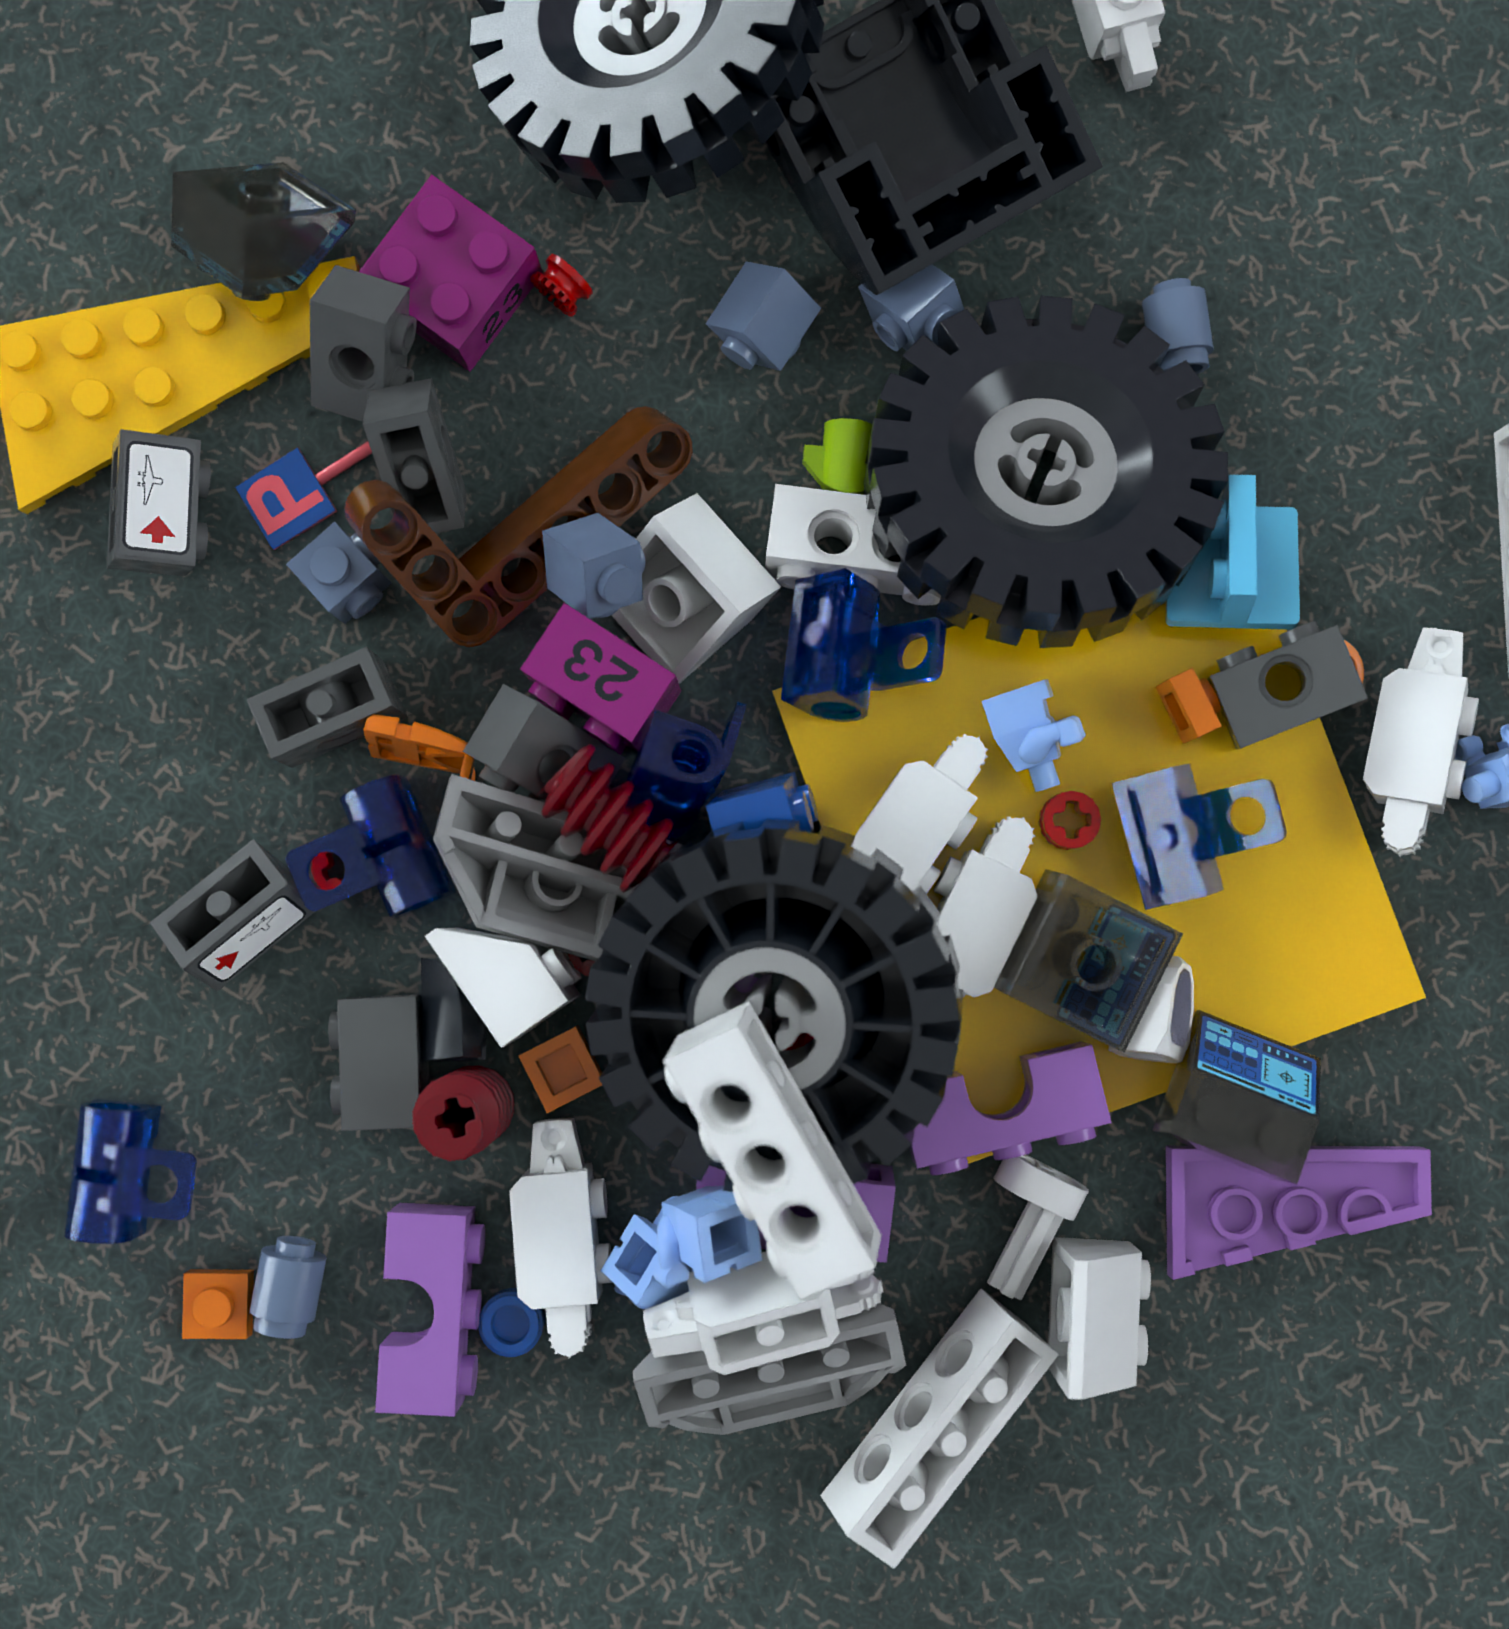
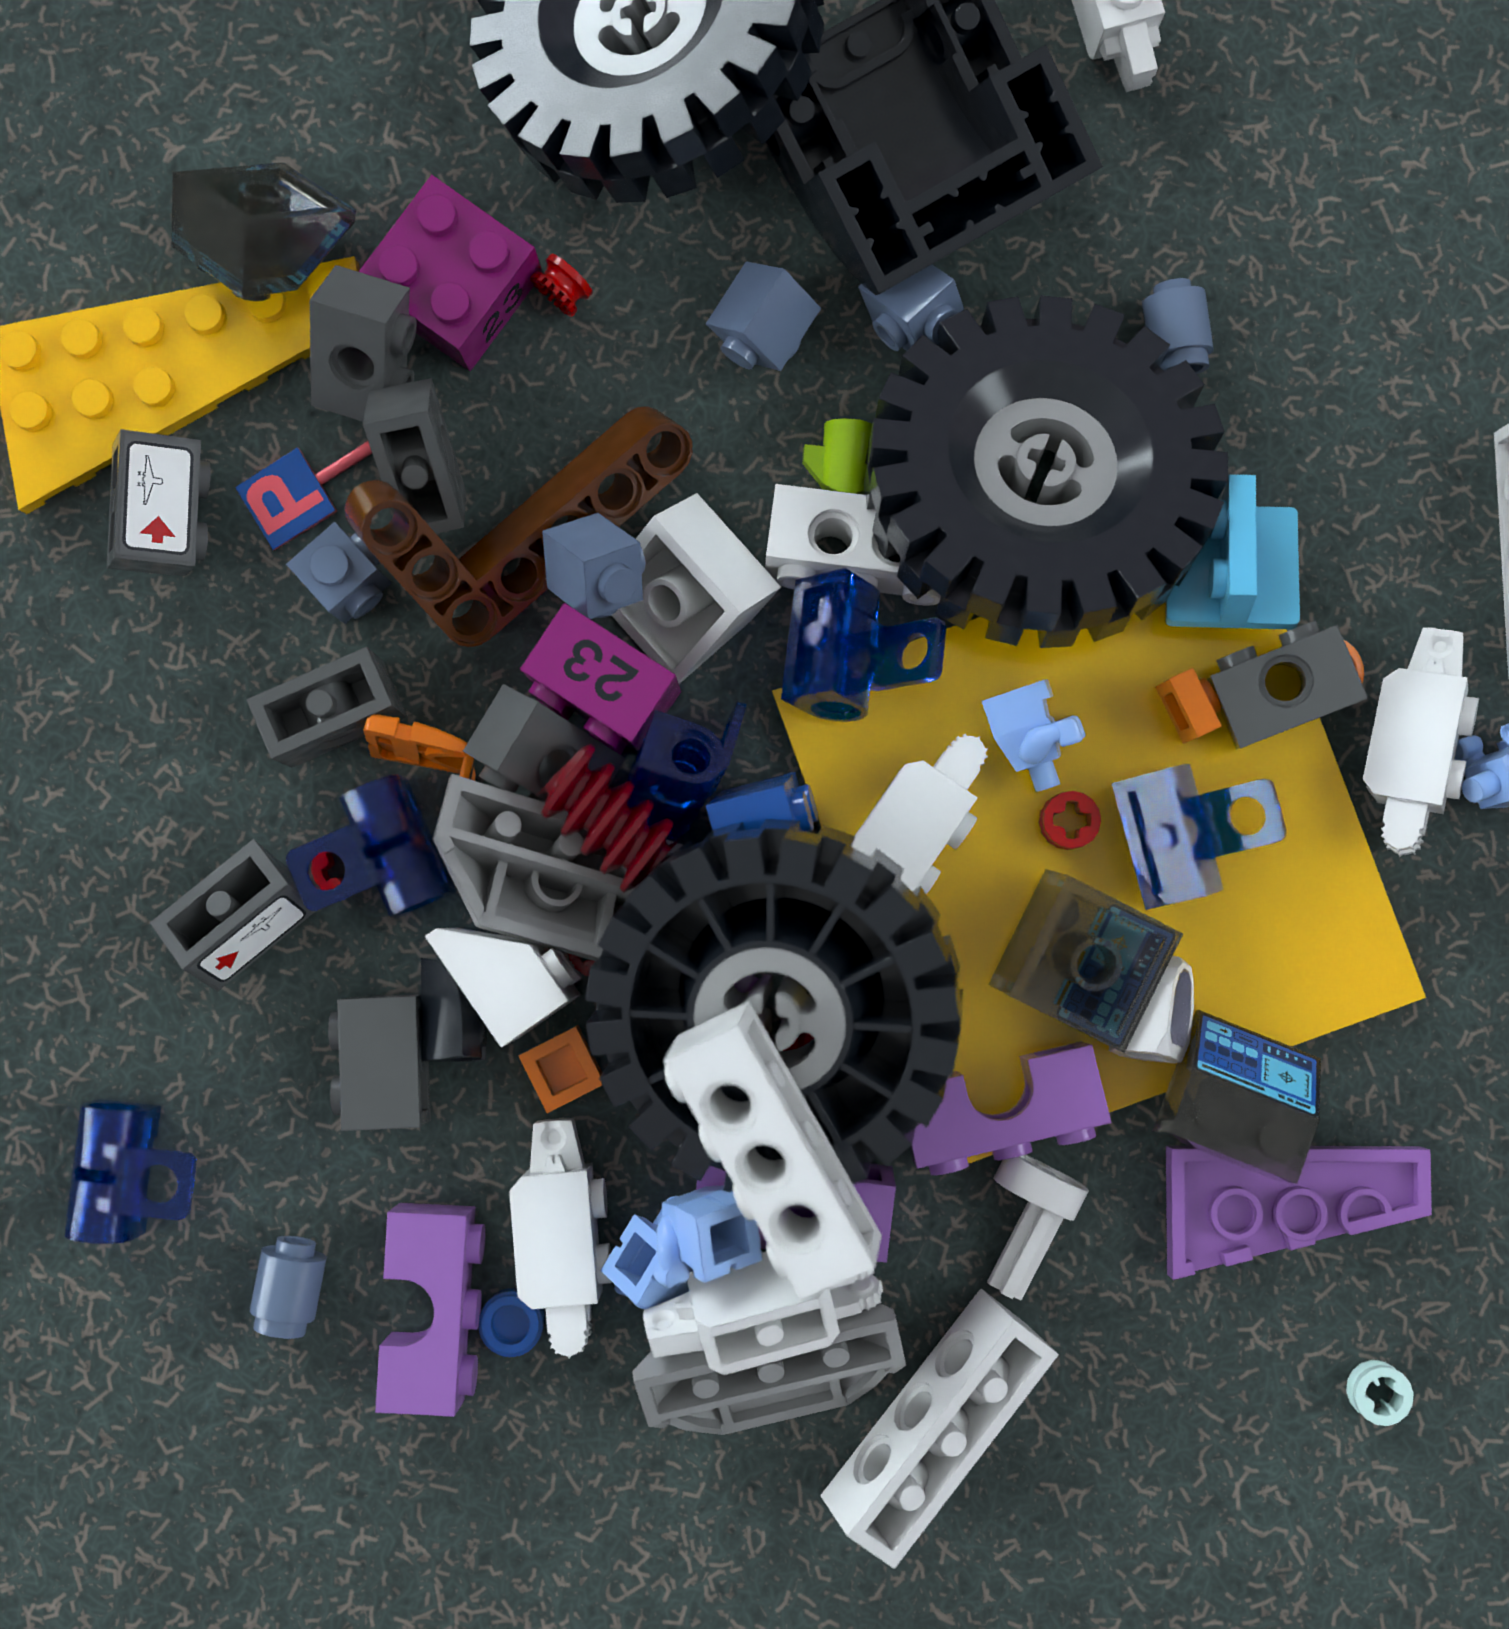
(217, 1304): orange plate -> none
(459, 1136): dark red piece -> none
(987, 903): white hinge -> none
(1097, 1315): white slope -> none
(1390, 1412): none -> light aqua bush

